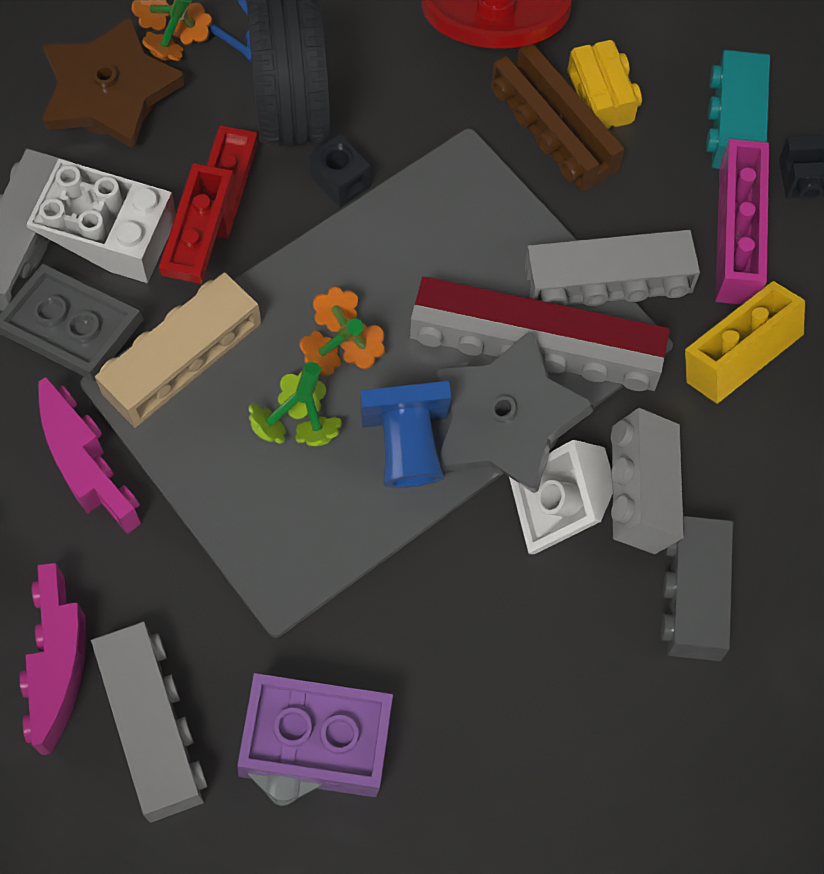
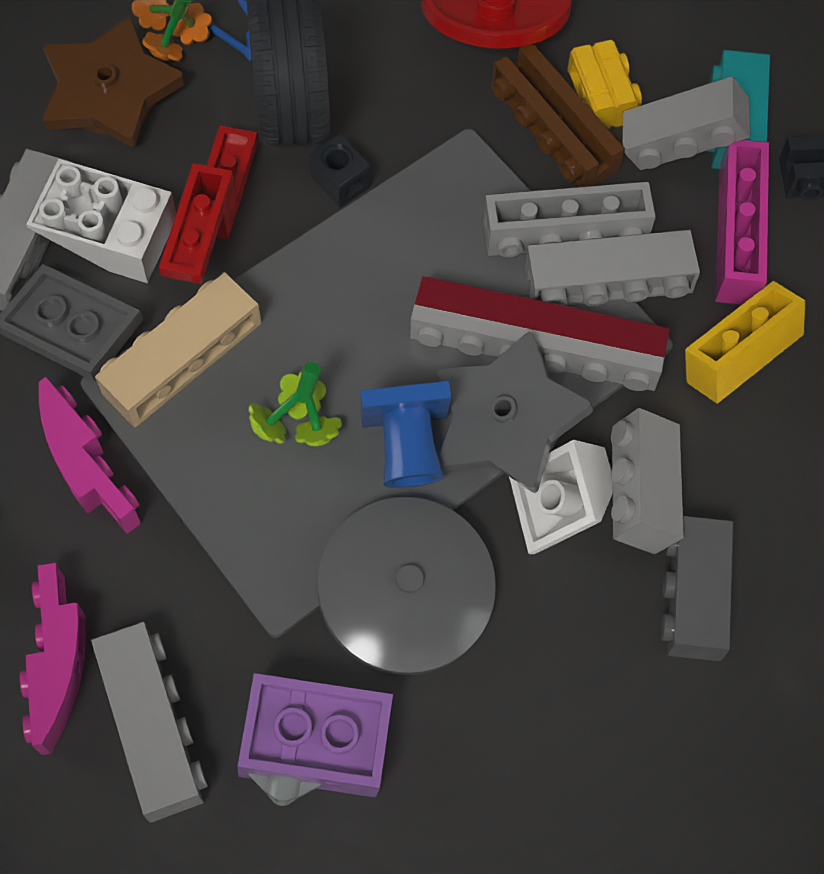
(354, 337): orange plant -> none
(406, 586): none -> dark grey dish
(565, 215): none -> light grey brick
(686, 124): none -> light grey brick

